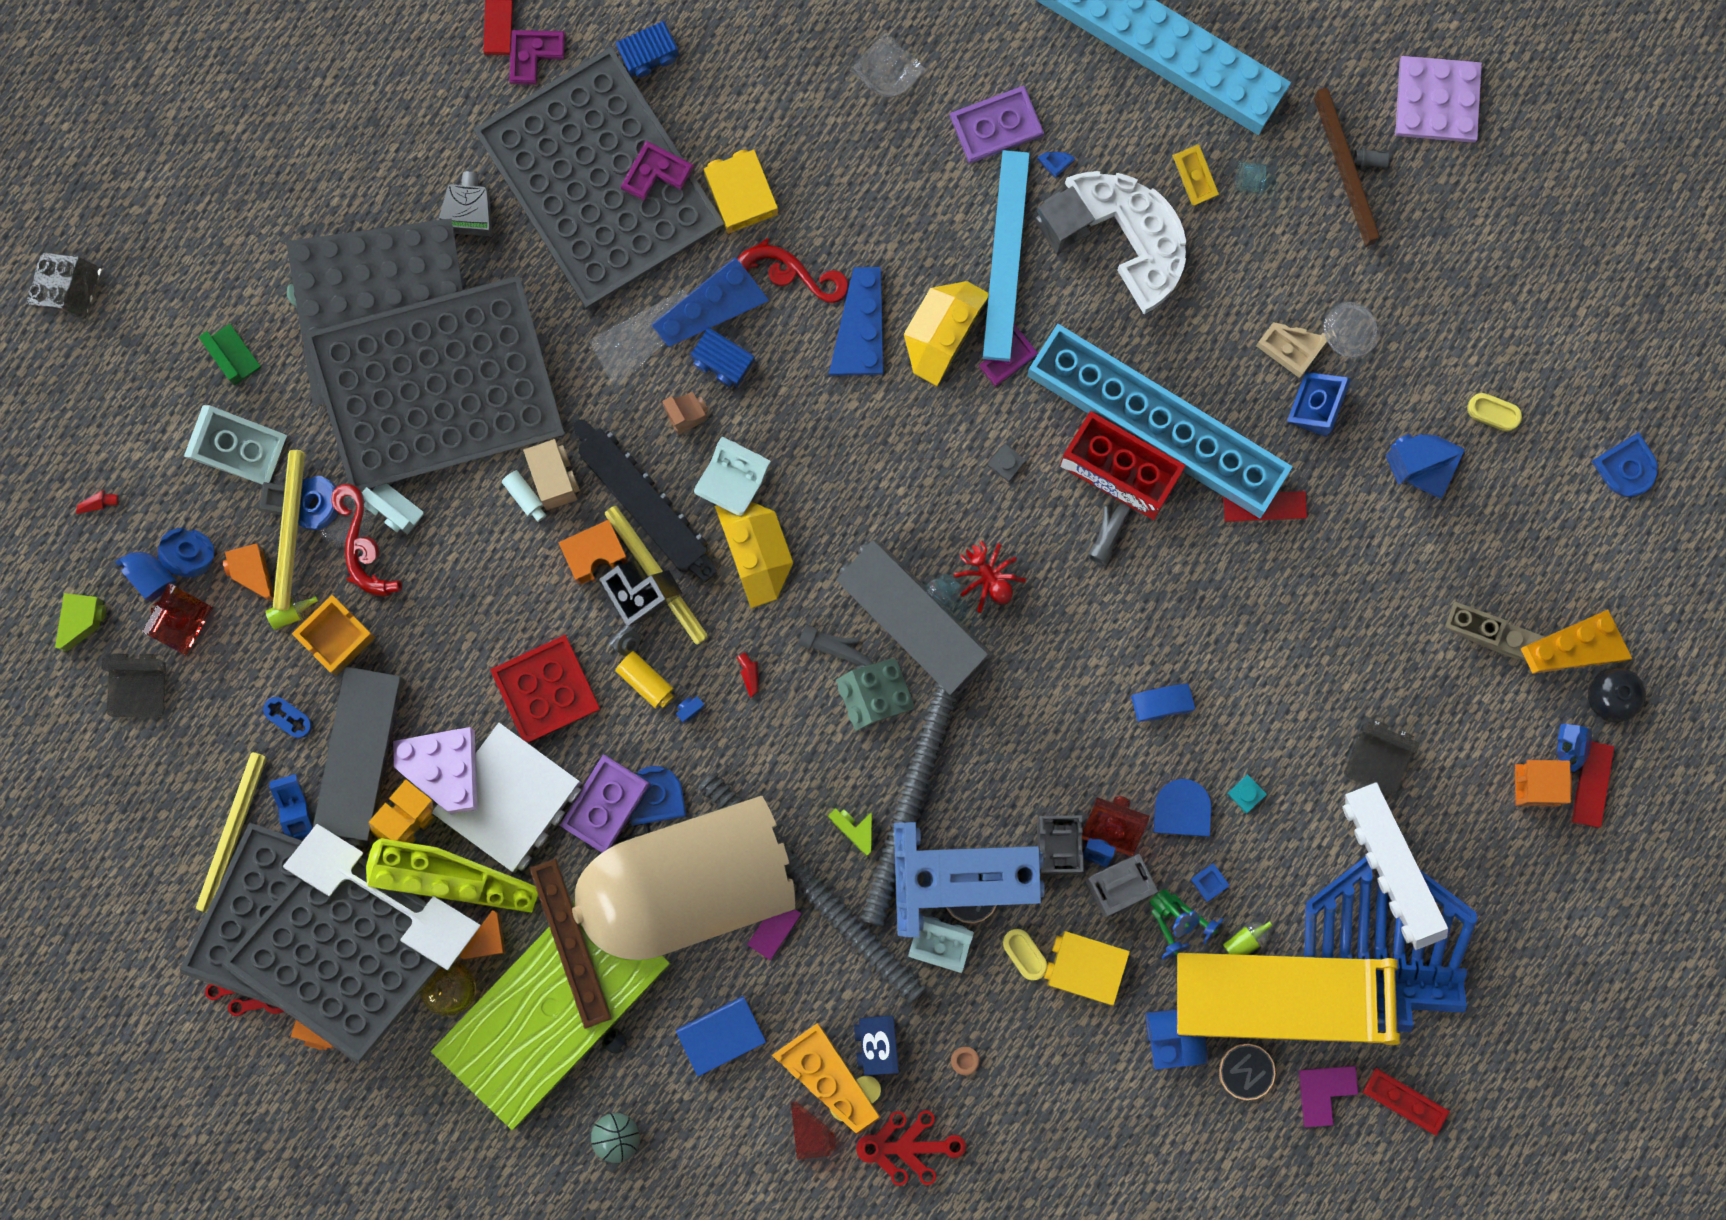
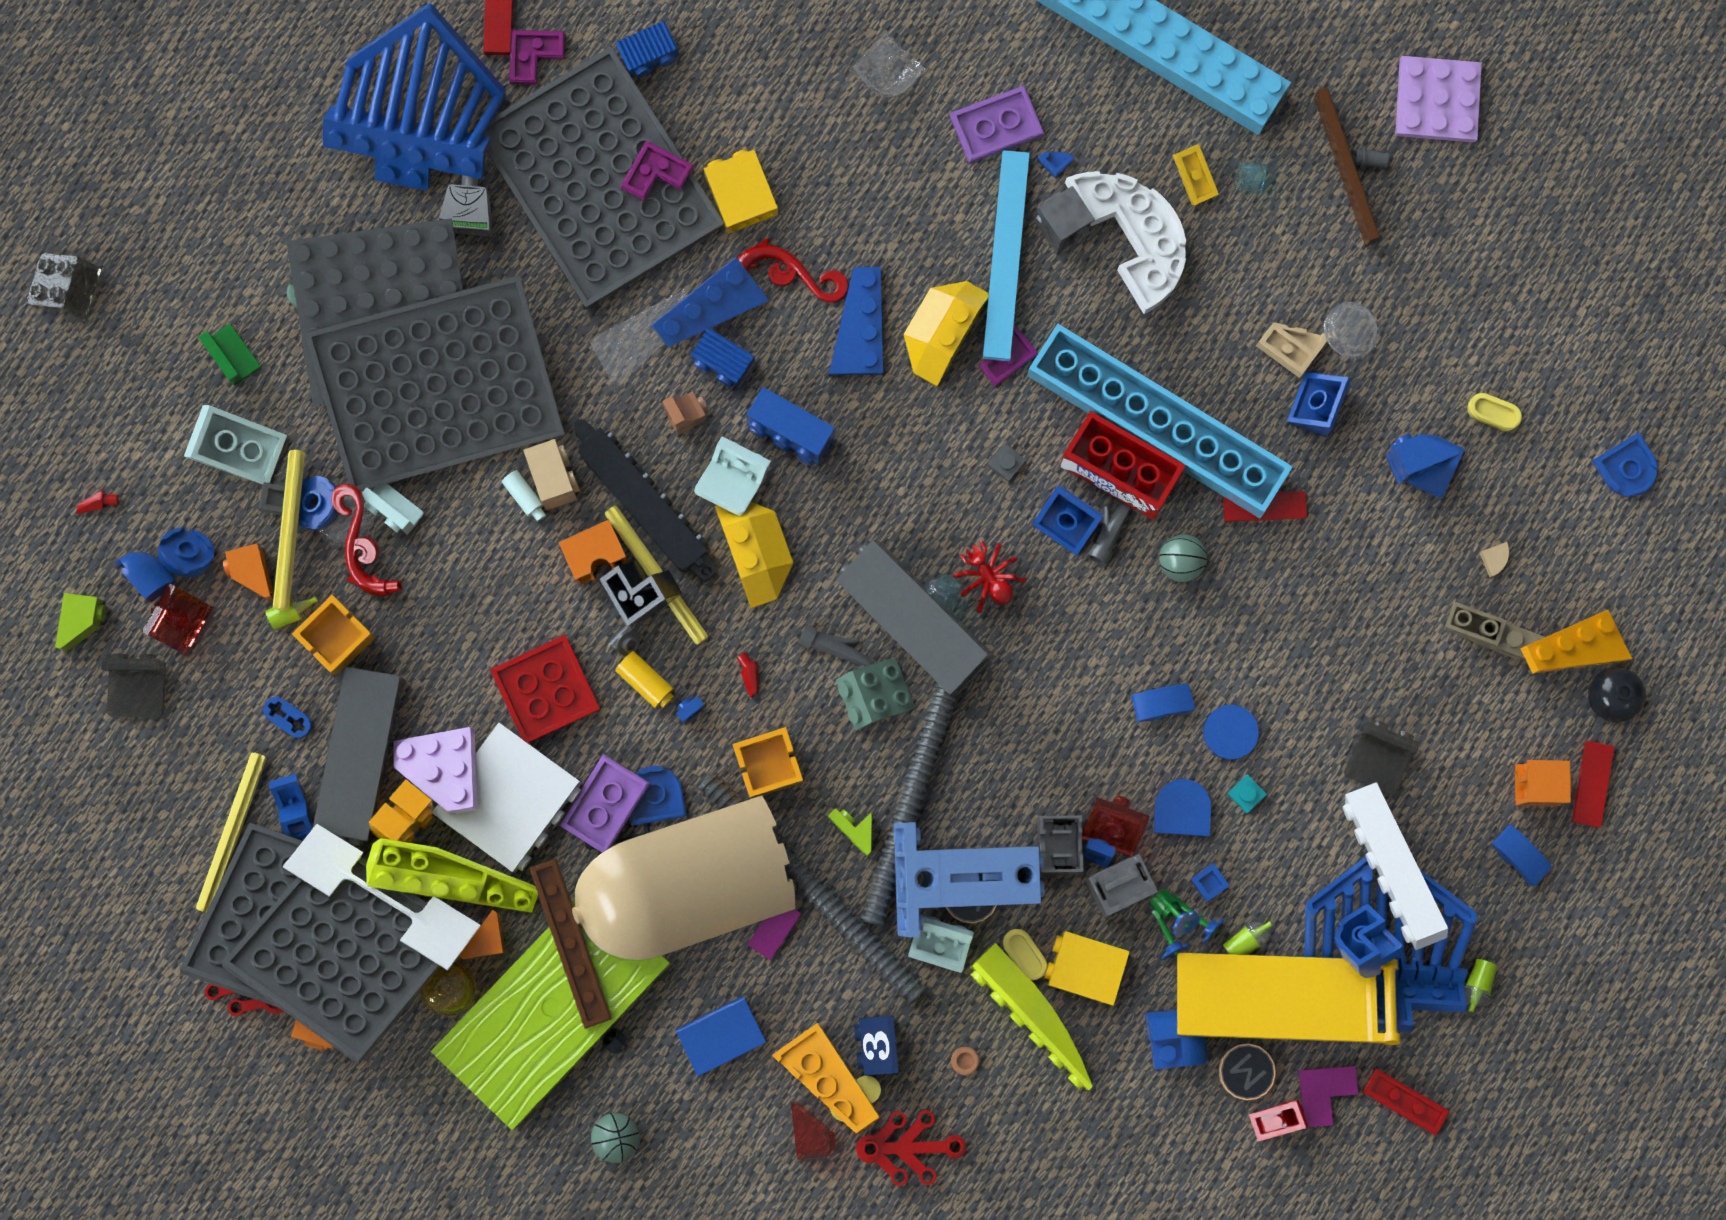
(402, 146): none -> blue plate
(768, 763): none -> light orange piece
(790, 427): none -> blue brick
(1030, 1009): none -> neon yellow wedge
(1067, 519): none -> blue slope
(1183, 558): none -> sand green piece
(1230, 732): none -> blue tile
(1278, 1120): none -> slope
(1366, 941): none -> blue brick
(1480, 983): none -> lime piece
(1495, 558): none -> tan tile
(1522, 854): none -> blue slope
(1574, 745): blue rock -> none

